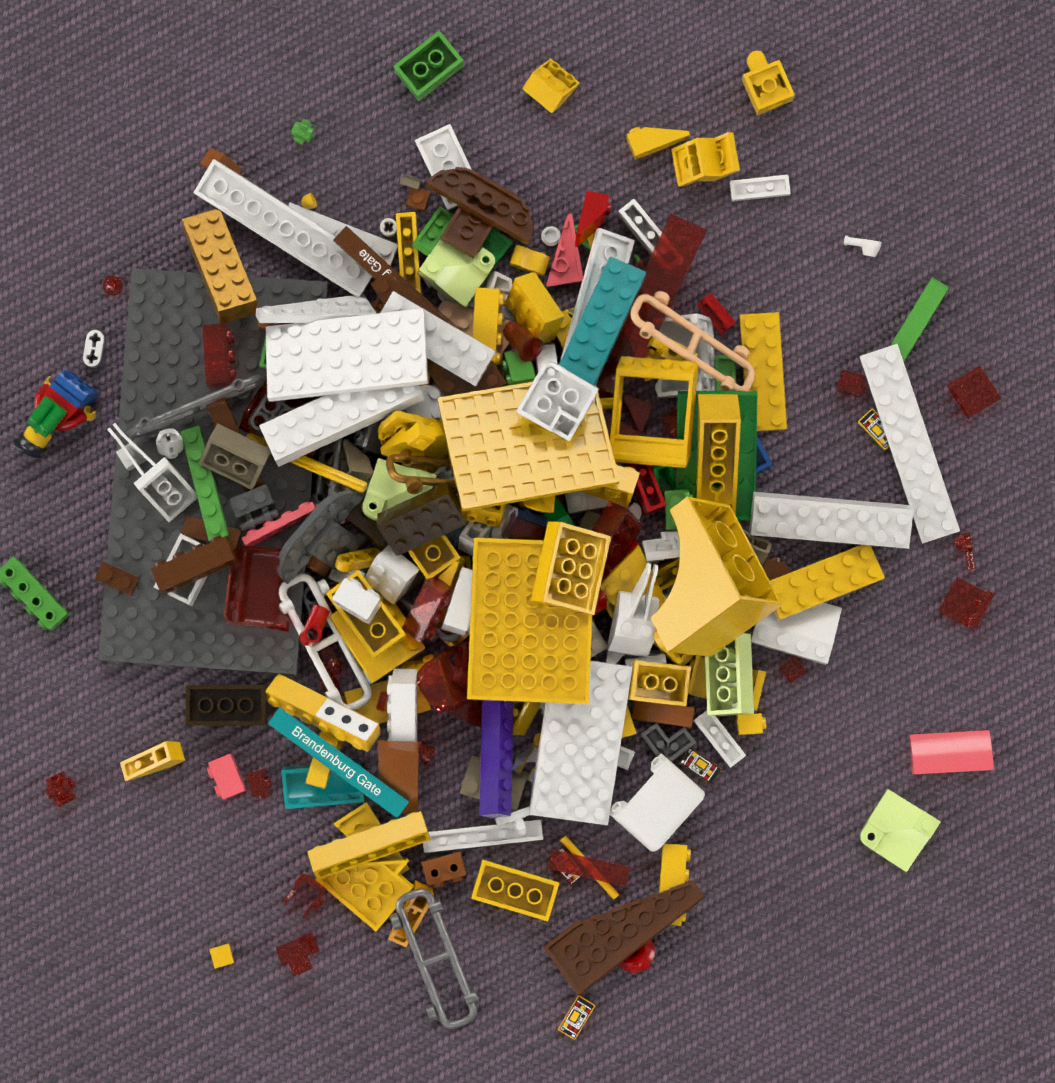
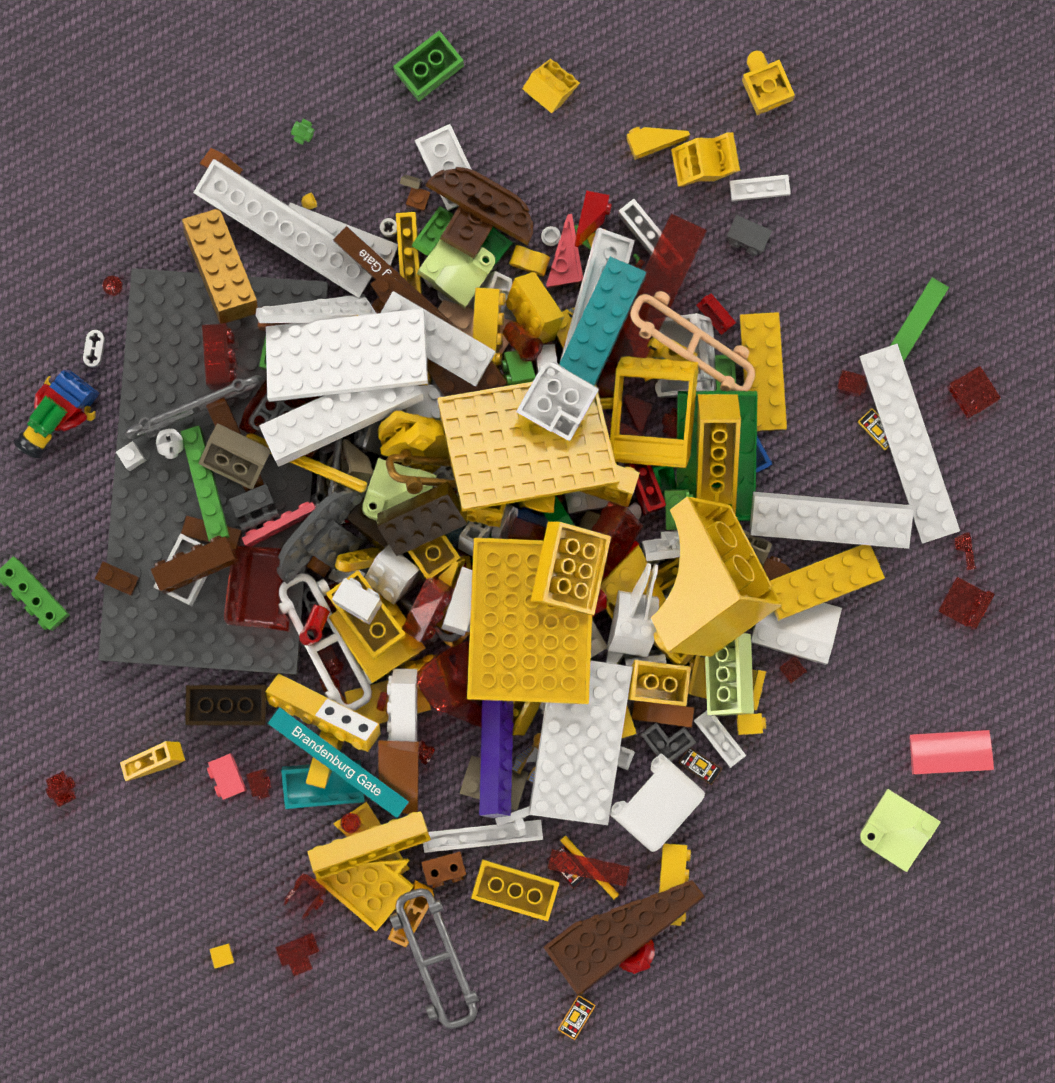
(161, 484): white slope -> none
(348, 820): none -> clear red wheel
(748, 235): none -> dark grey brick
(869, 247): white bar -> none

